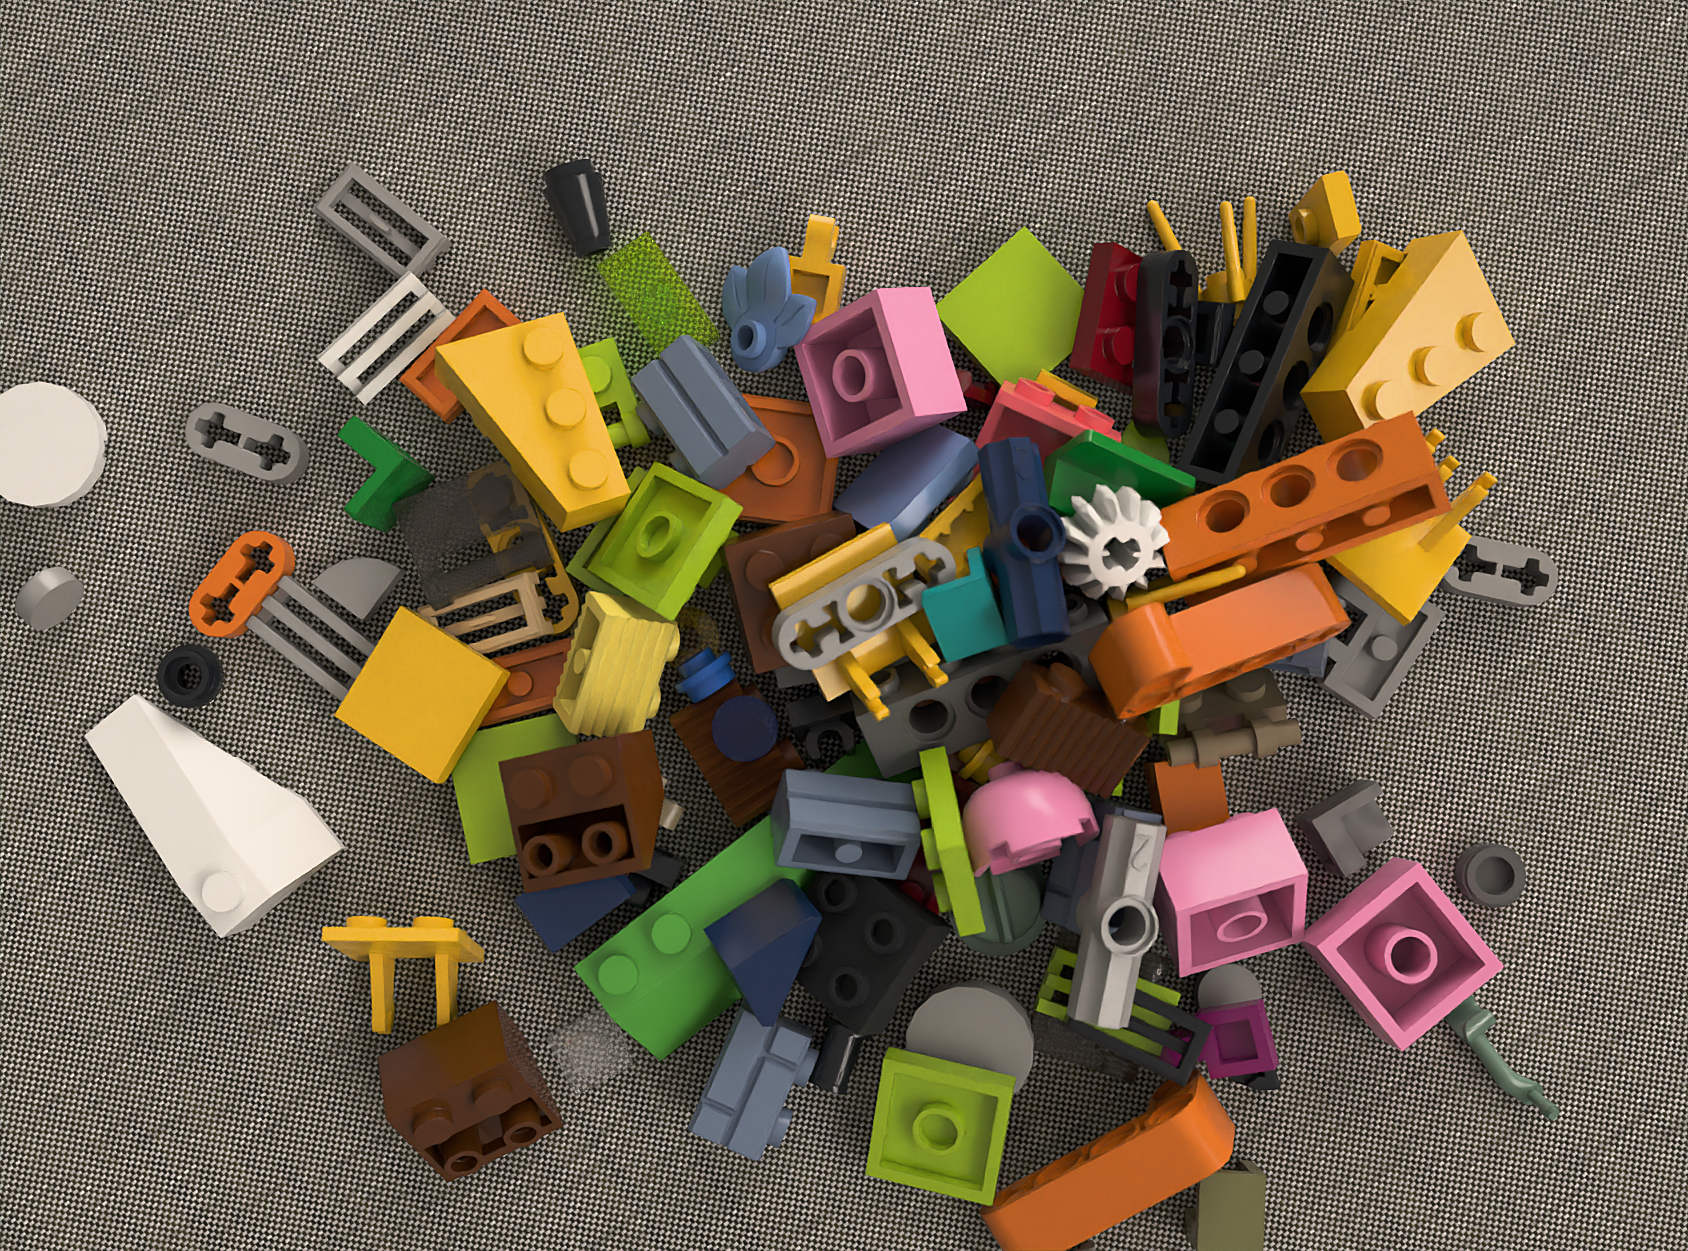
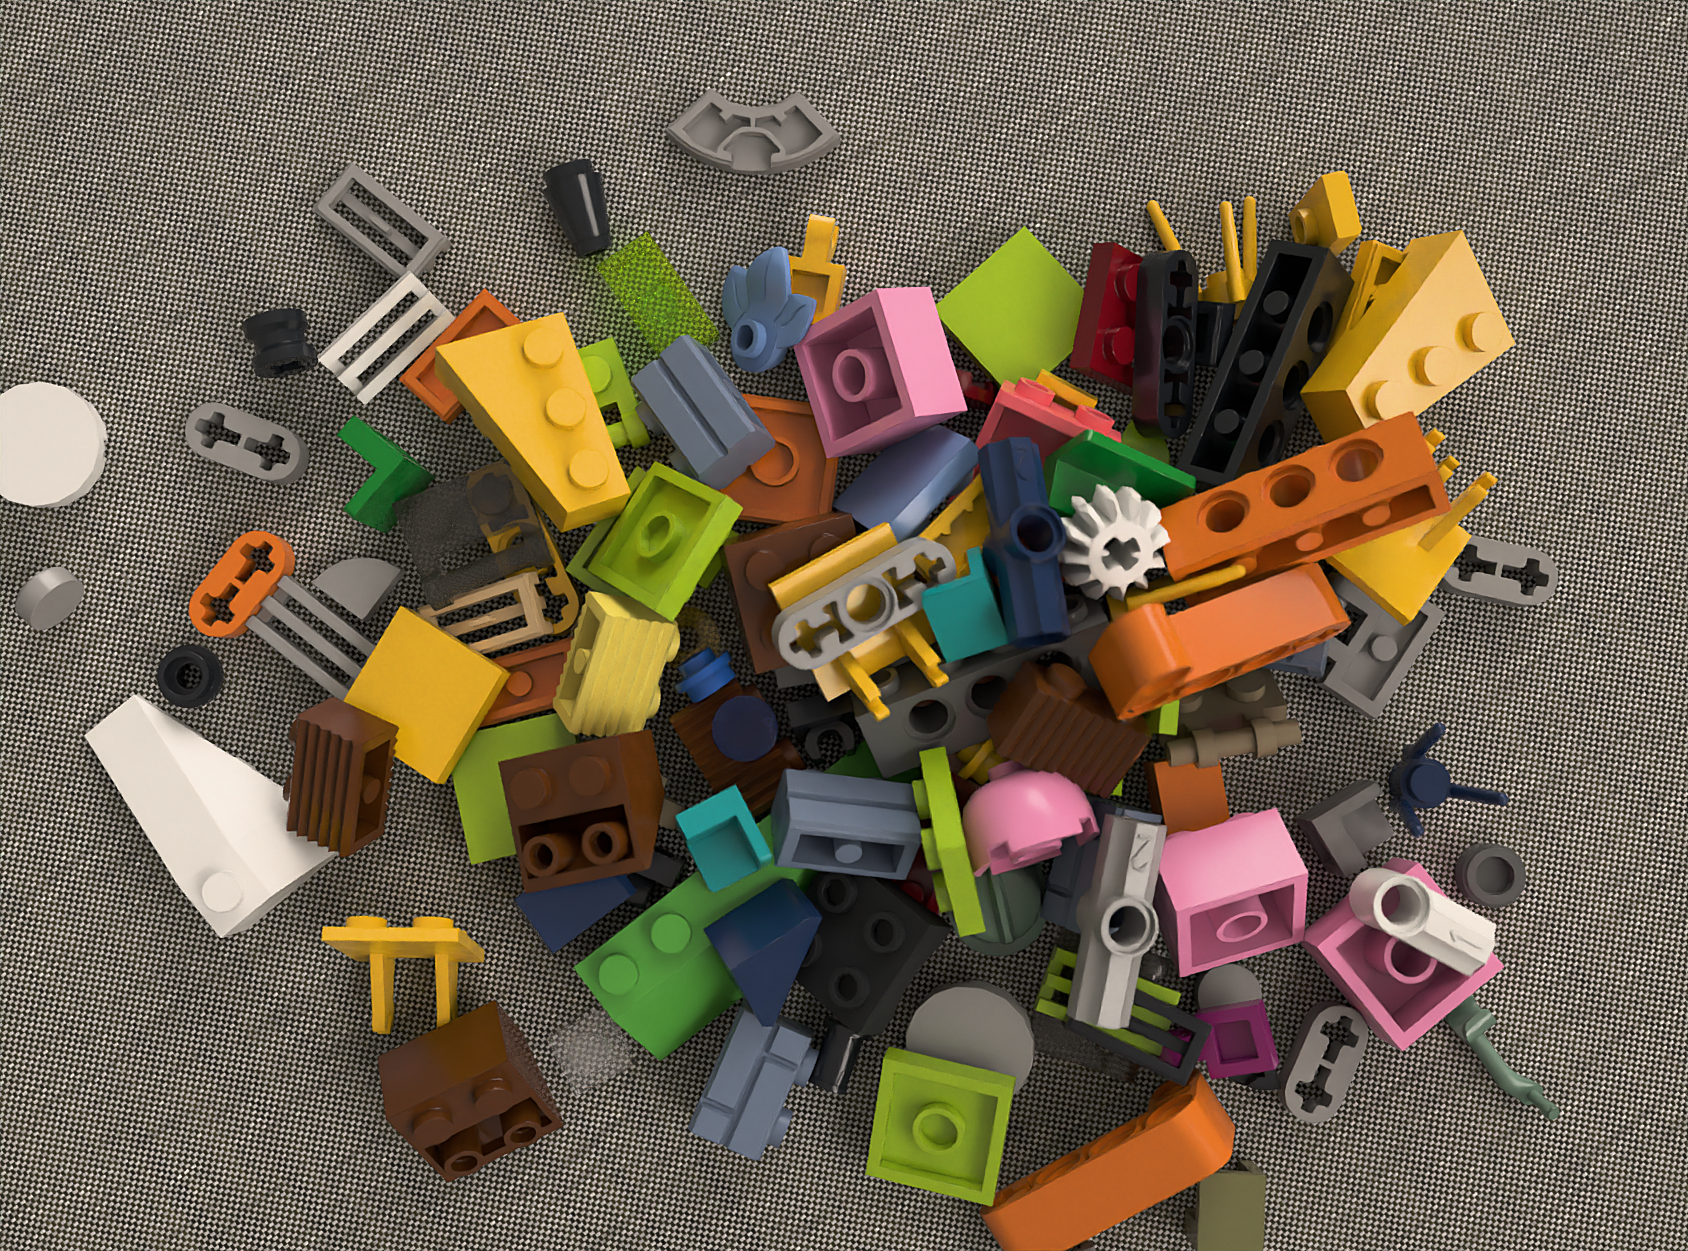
(279, 343): none -> black wheel
(339, 776): none -> reddish brown brick
(723, 839): none -> teal panel
(753, 138): none -> light grey tile
(1336, 1067): none -> light grey beam
(1424, 919): none -> white piece
(1427, 783): none -> dark blue plant

